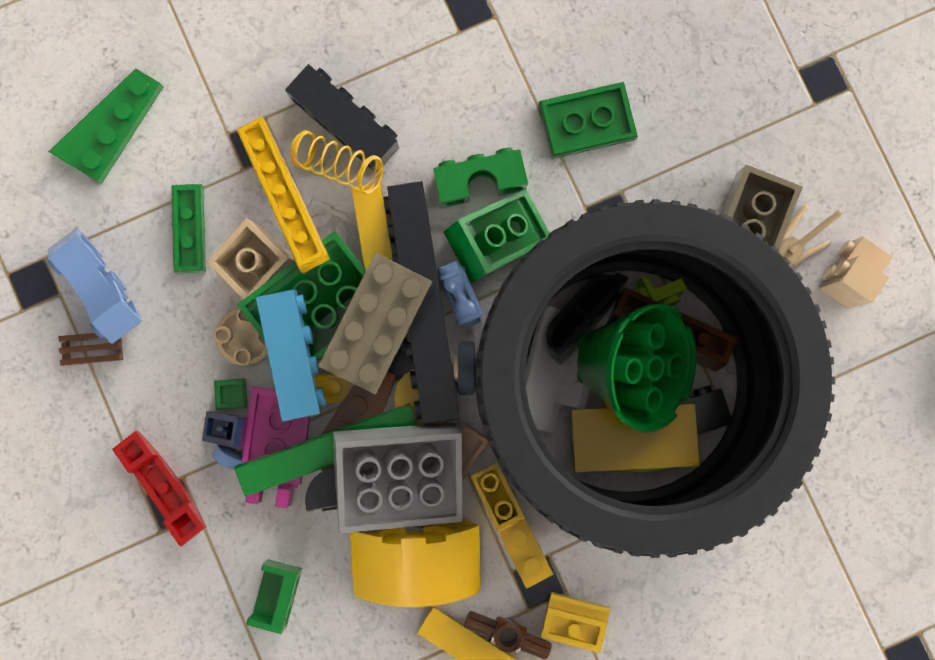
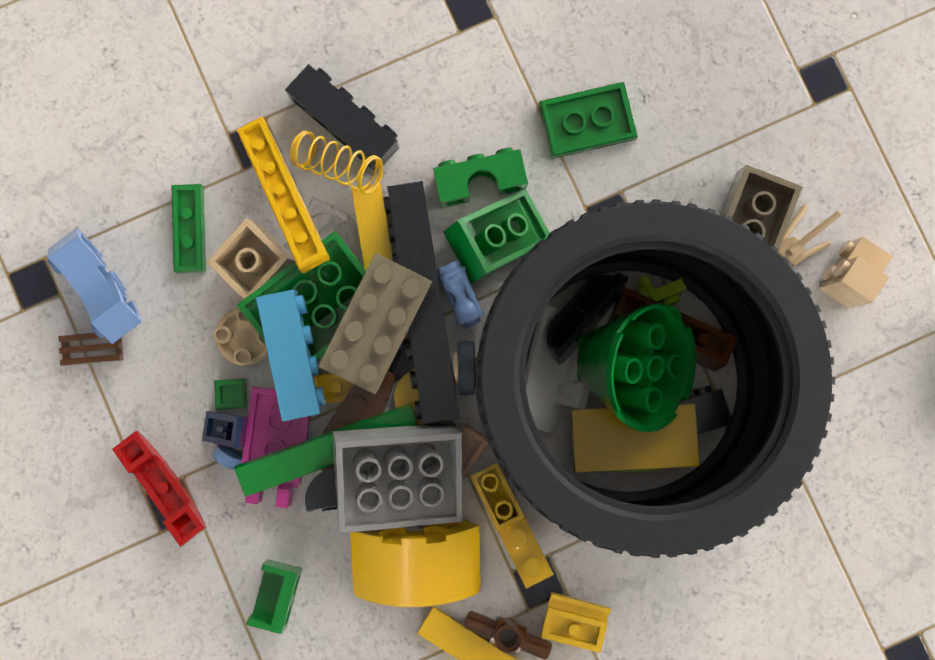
(106, 130): green wing -> none

